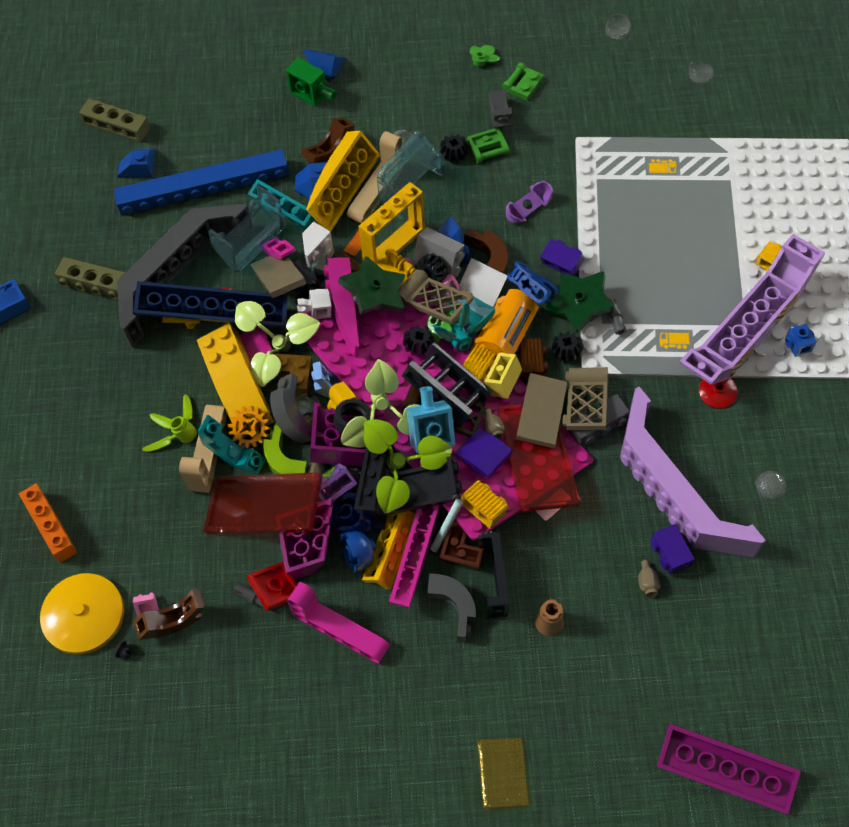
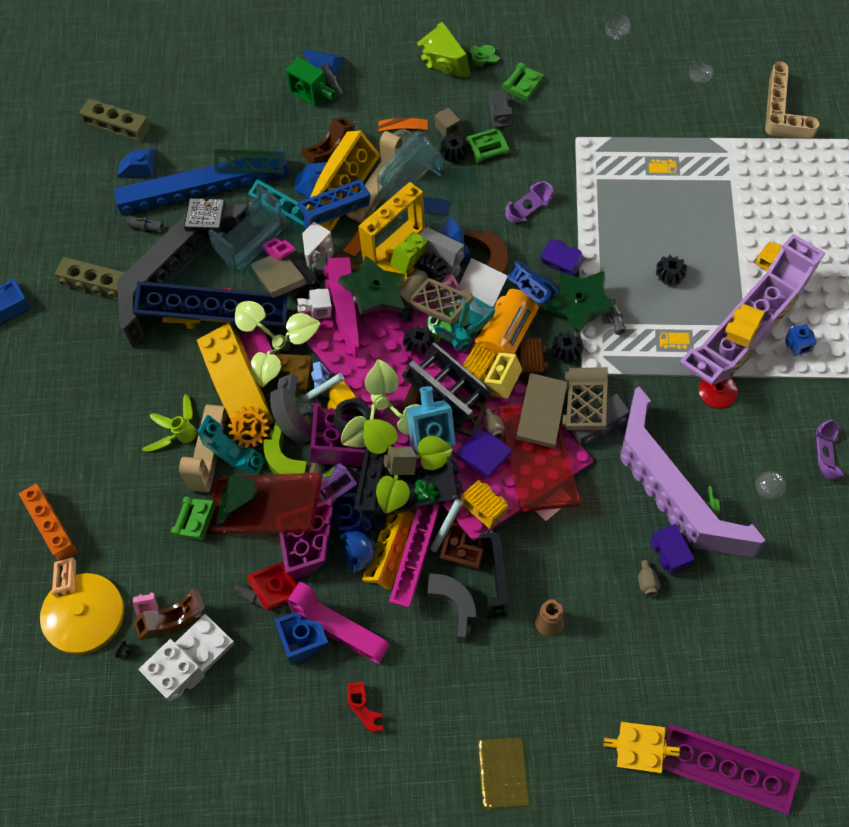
(68, 576): none -> light nougat tile
(145, 224): none -> dark grey pin
(185, 661): none -> white piece
(198, 521): none -> bright green plate
(204, 214): none -> tile
(235, 497): none -> dark green slope
(281, 155): none -> clear green fence
(300, 637): none -> blue slope
(322, 388): none -> light aqua bar
(331, 80): none -> dark grey pin
(338, 206): none -> blue fence
(367, 717): none -> red piece
(400, 460): none -> dark tan brick
(401, 123): none -> orange sticker
(406, 314): none -> black piece
(409, 252): none -> lime piece
(425, 491): none -> green plant
(436, 206): none -> dark blue sticker
(444, 52): none -> lime piece
(447, 122): none -> dark tan brick
(641, 747): none -> yellow plate
(671, 270): none -> black gear
(712, 503): none -> bright green plate
(745, 325): none -> yellow brick
(777, 121): none -> tan beam
(826, 435): none -> medium lavender piece

